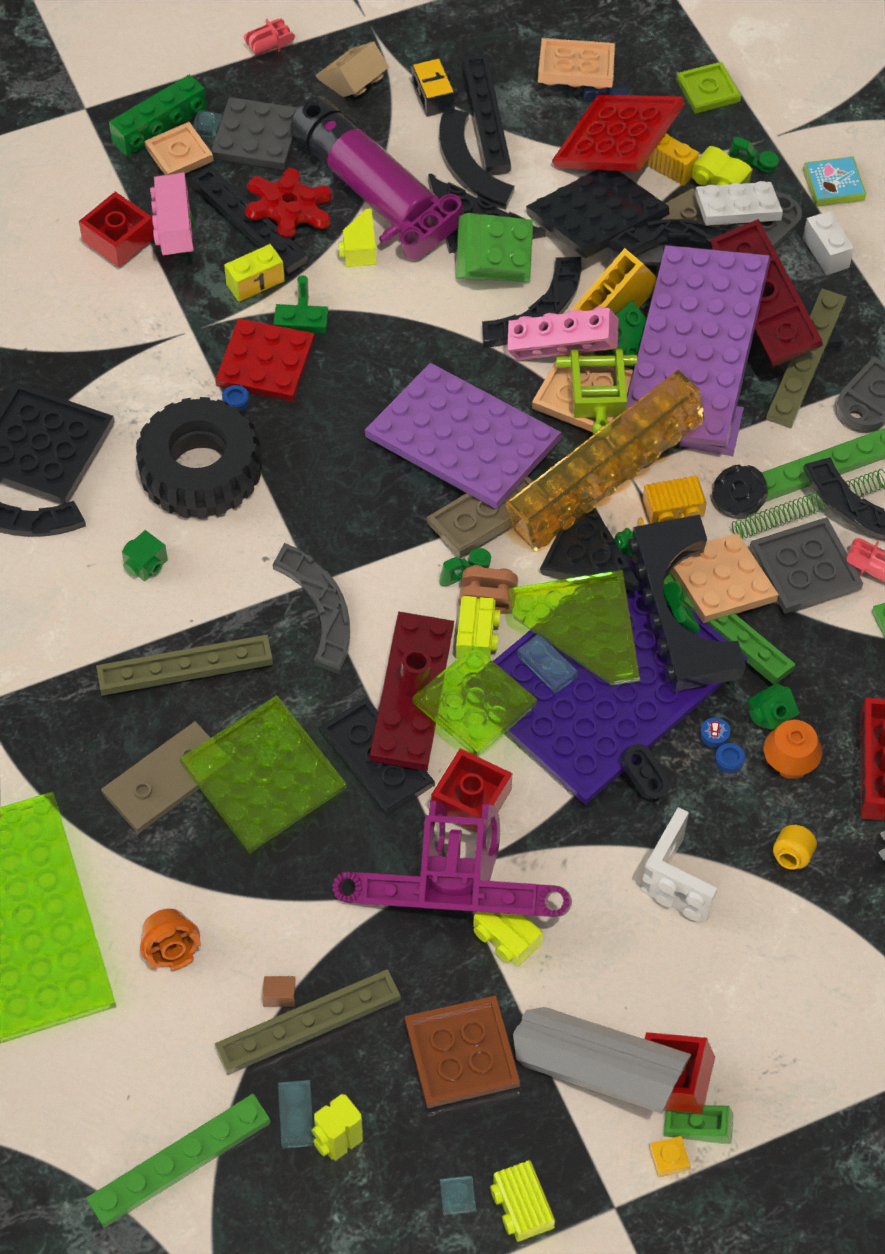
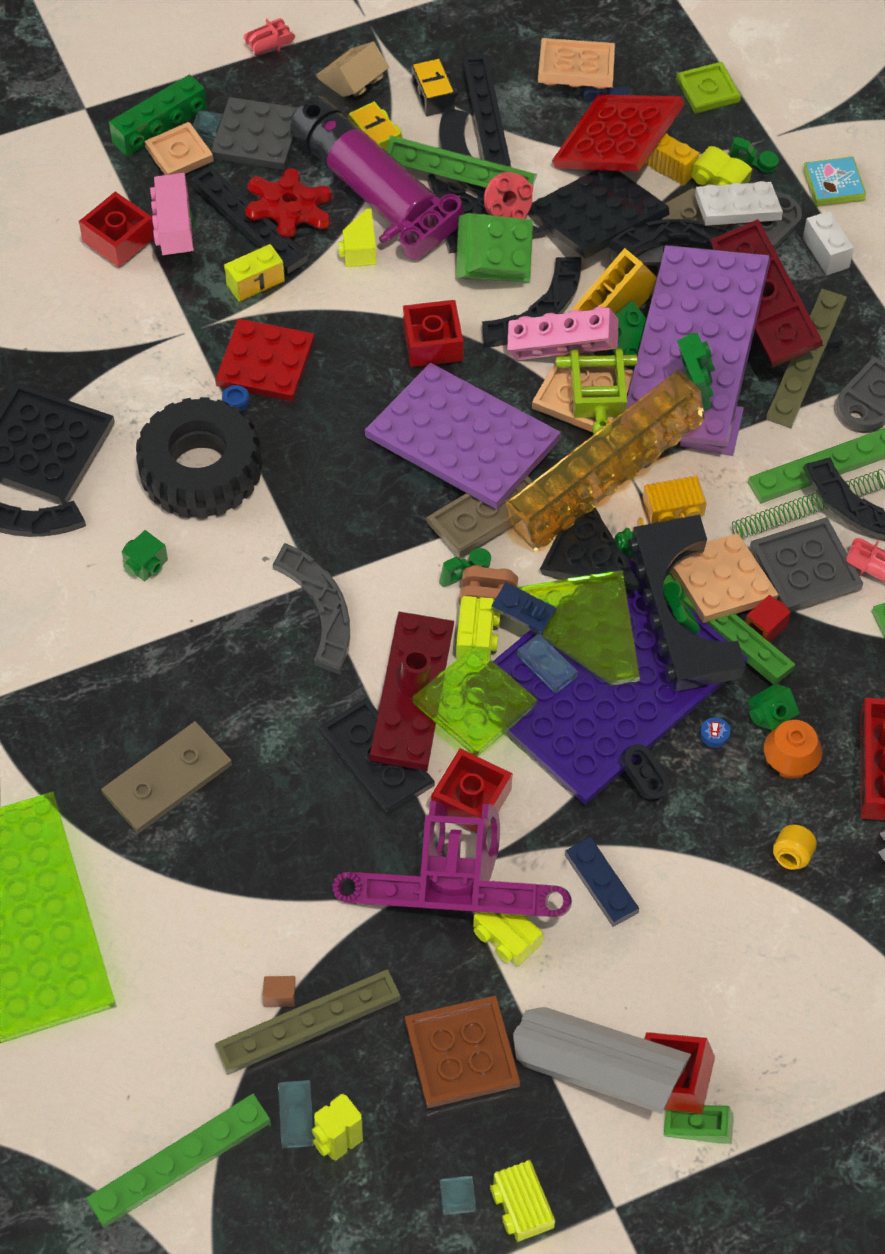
(169, 939): orange cone -> none
(184, 665): olive plate -> none
(263, 773): clear neon green plate -> none
(301, 316): green plate -> none
(375, 124): none -> yellow brick
(433, 333): none -> red brick
(449, 163): none -> bright green plate
(508, 196): none -> coral plate
(523, 608): none -> dark blue plate
(601, 881): none -> dark blue plate
(670, 1156): yellow plate -> none
(671, 885): white bracket -> none
(697, 365): none -> green plate
(729, 758): blue tile -> none
(740, 490): black tile -> none
(769, 618): none -> red brick

